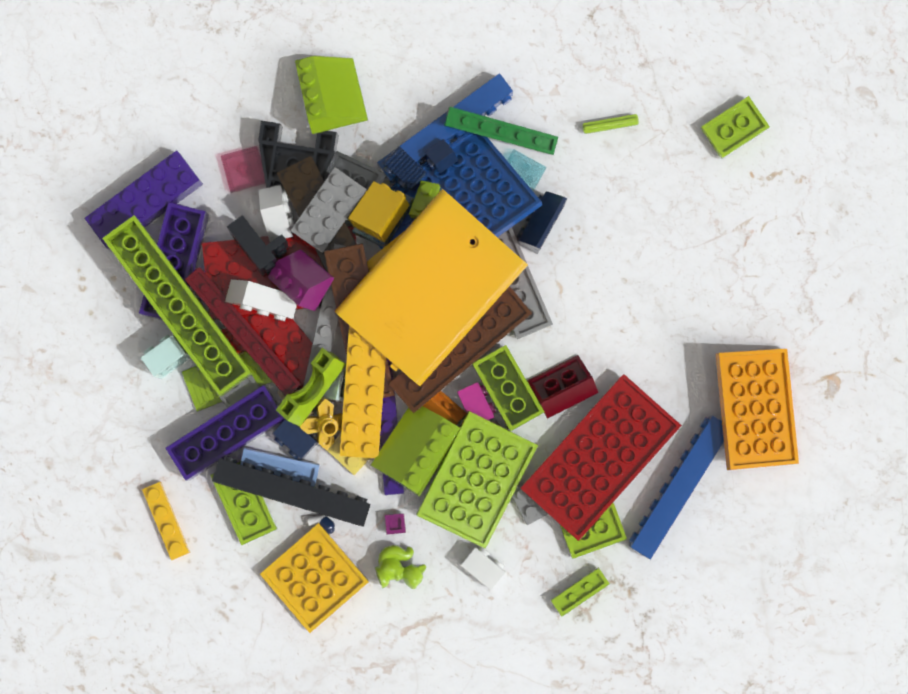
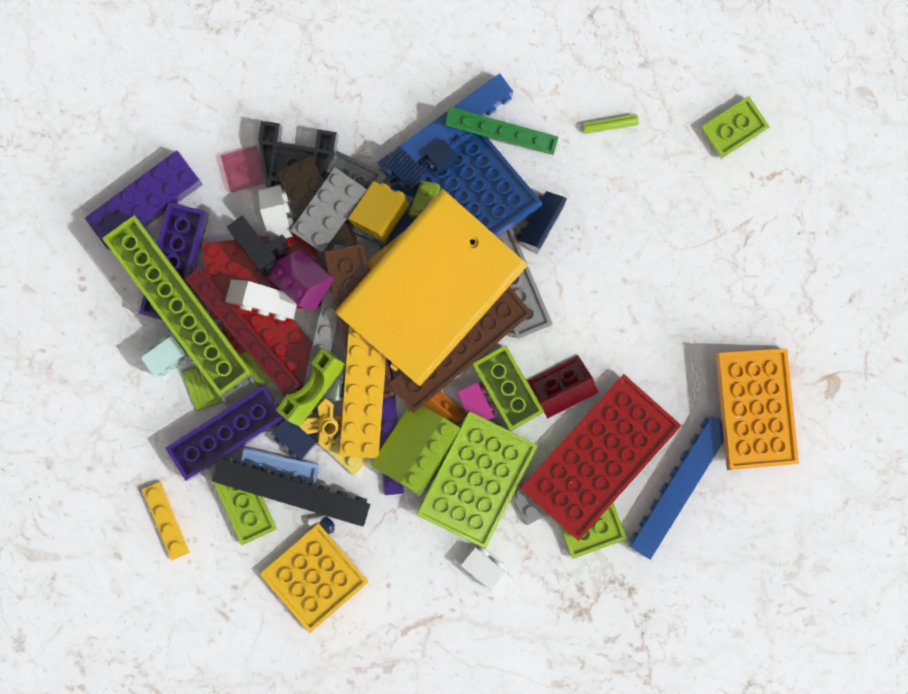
(330, 92): lime slope -> none
(392, 569): lime animal -> none
(395, 523): magenta plate -> none
(527, 168): clear light blue plate -> none
(580, 592): lime plate -> none

